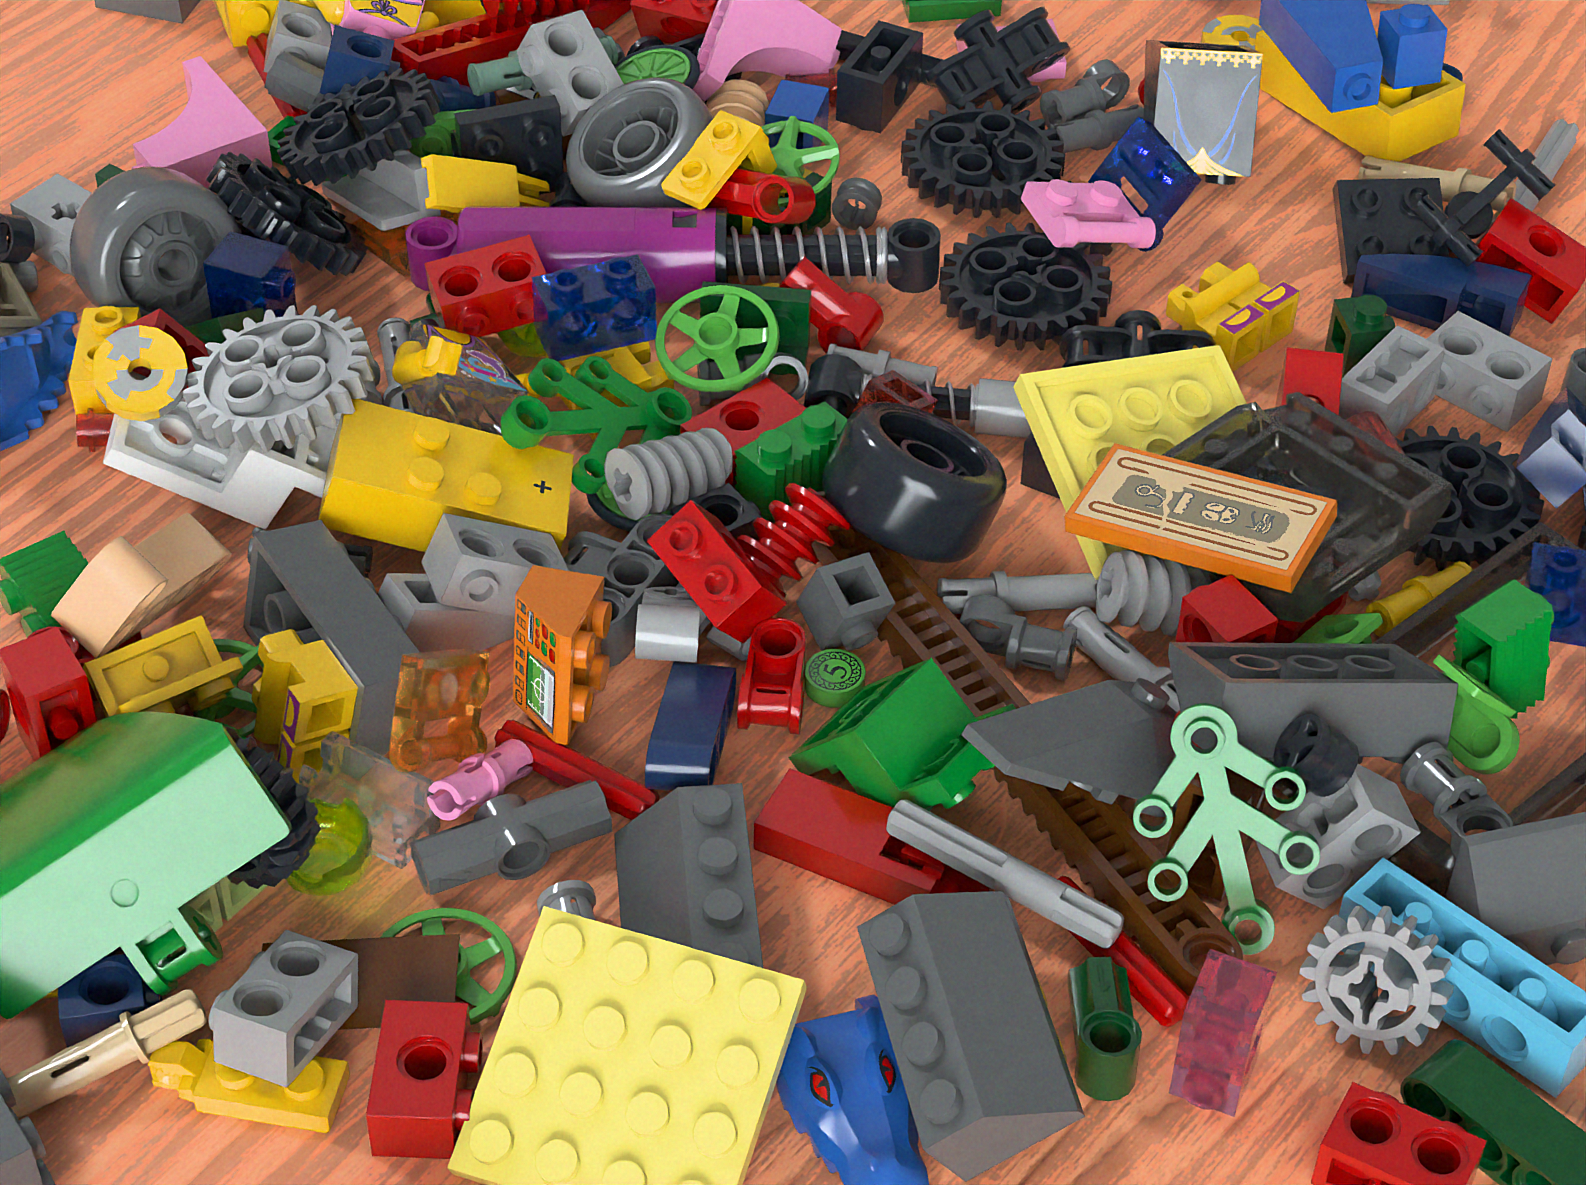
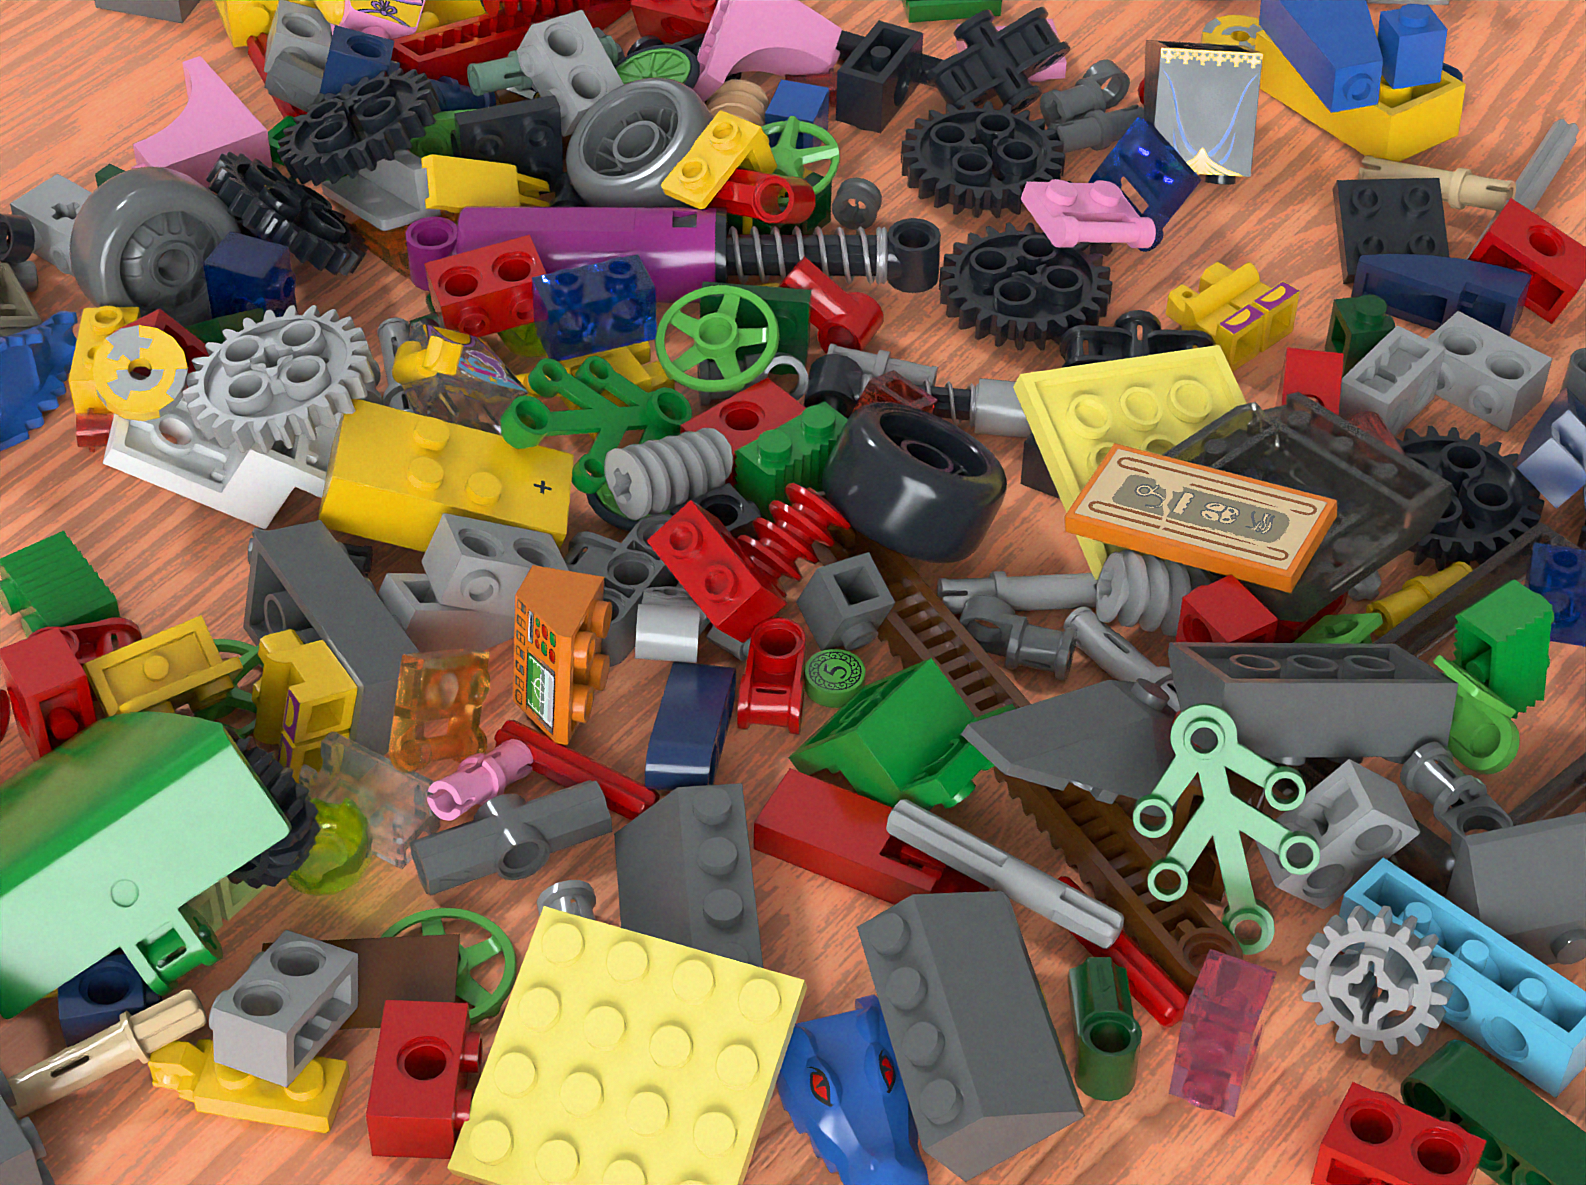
(136, 585): light nougat beam -> none
(1319, 756): black wheel -> none
(1470, 212): black axle -> none

